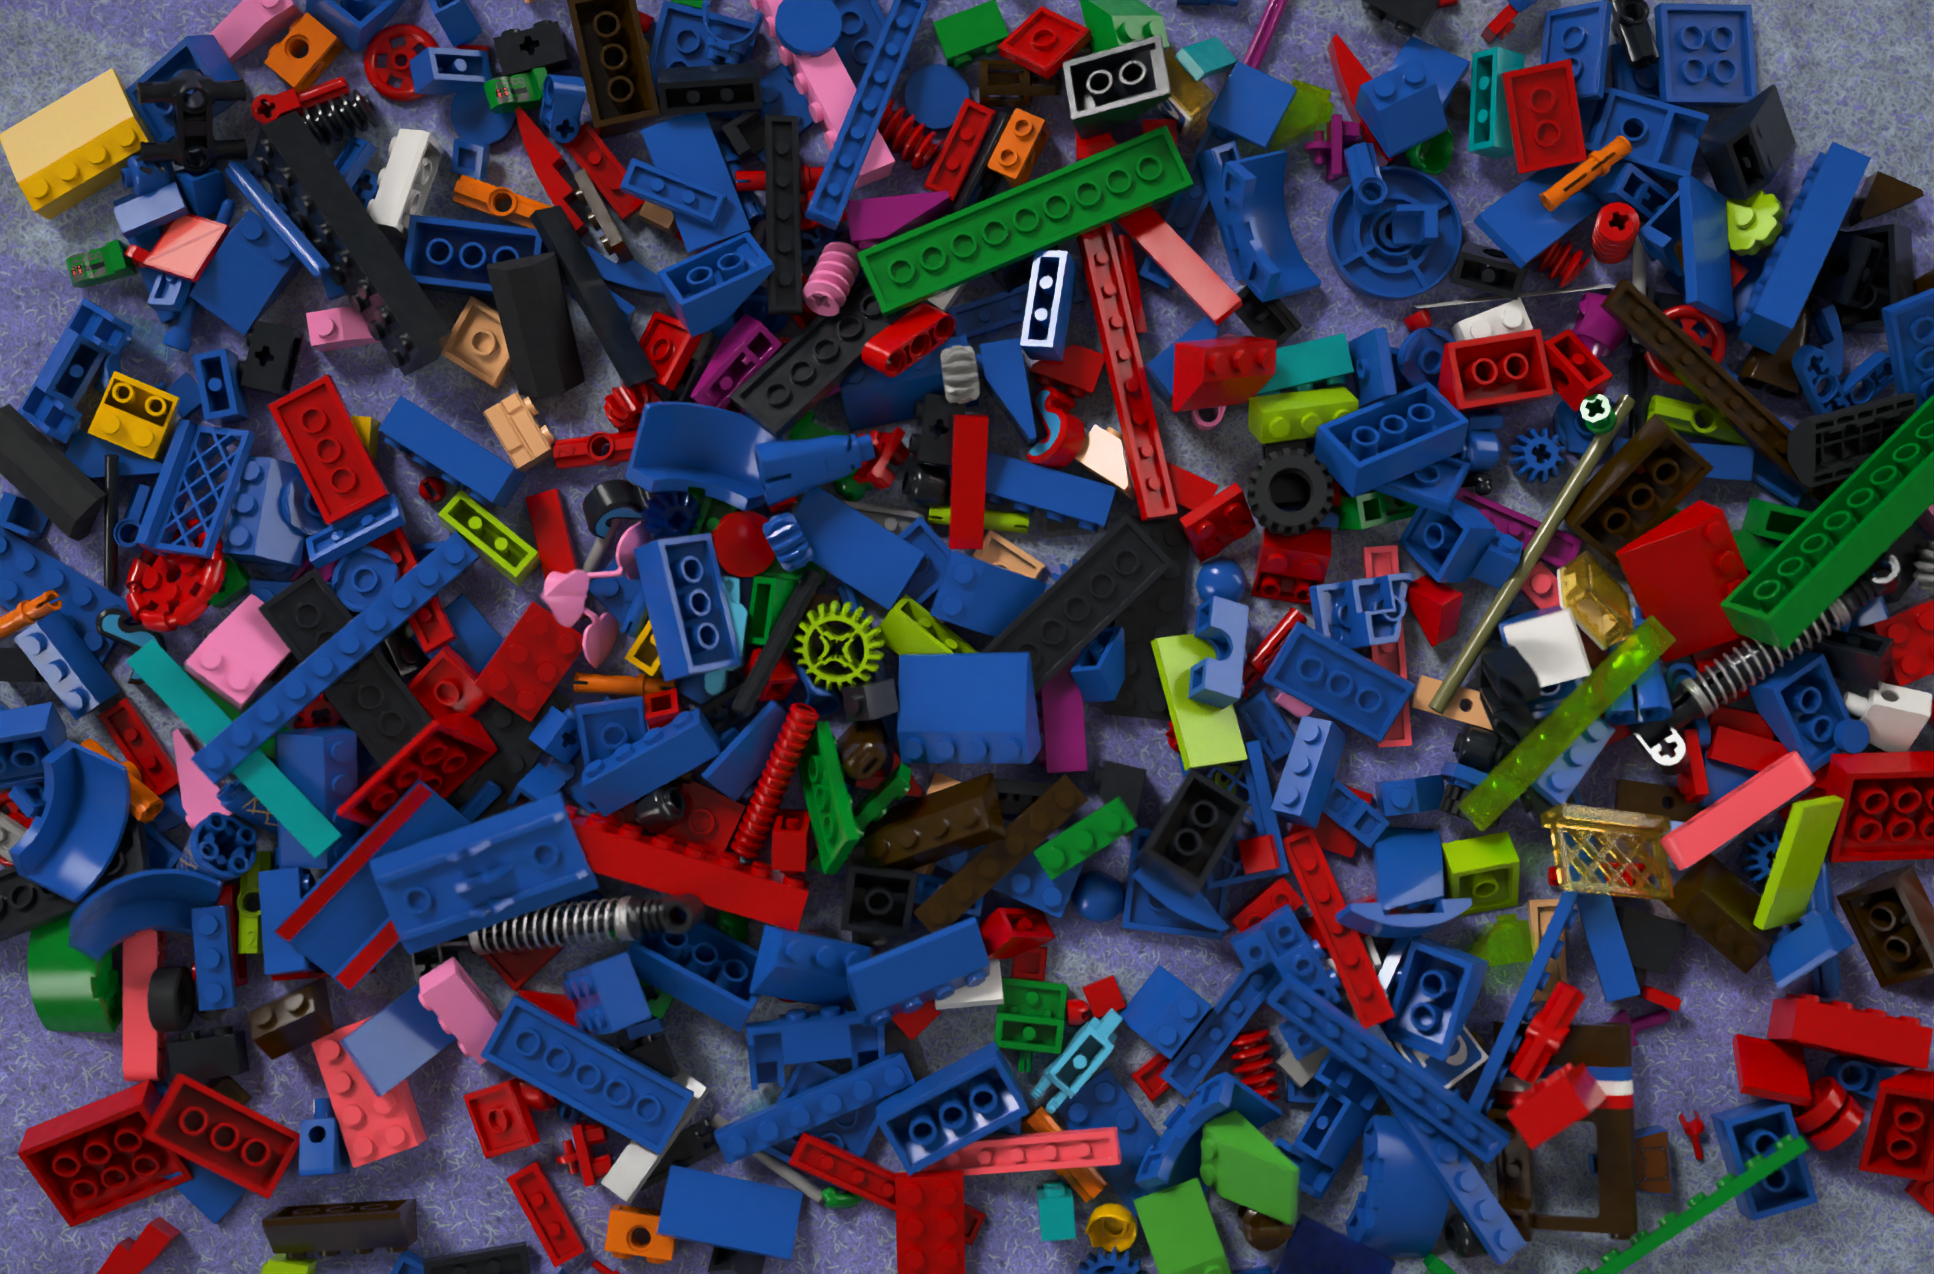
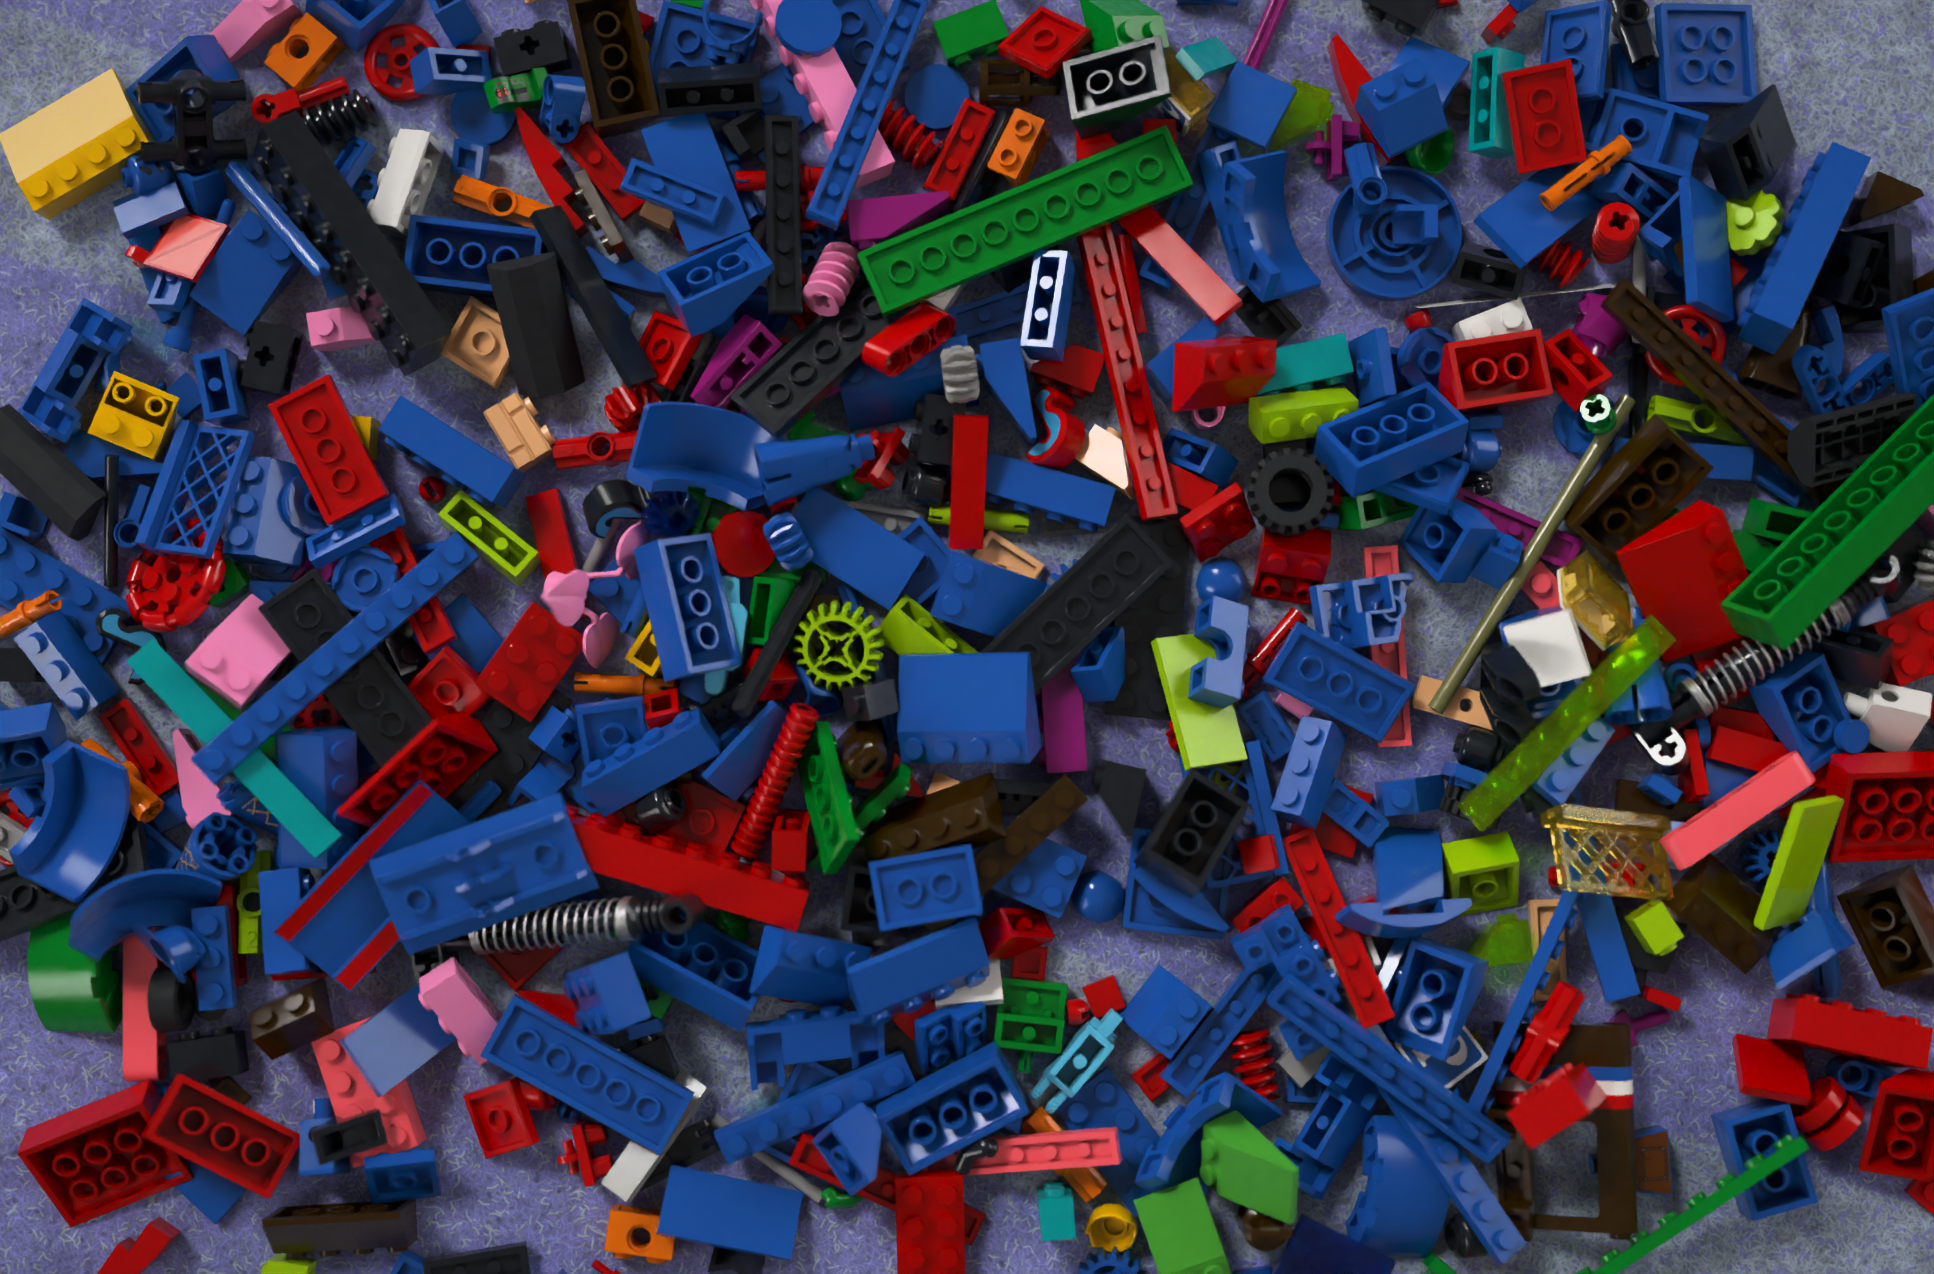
(100, 265): green leg -> none
(173, 946): none -> blue piece
(348, 1136): none -> black slope
(402, 1175): none -> blue plate
(546, 1213): red plate -> none
(852, 1147): none -> blue slope
(925, 887): none -> blue plate
(950, 1034): none -> blue slope
(975, 1150): none -> black arm
(1085, 838): green plate -> none
(1199, 457): none -> blue slope
(1435, 608): red slope -> none
(1527, 461): blue gear -> none
(1654, 928): none -> lime brick
(1660, 788): none -> blue plate
(1694, 1130): red hand -> none

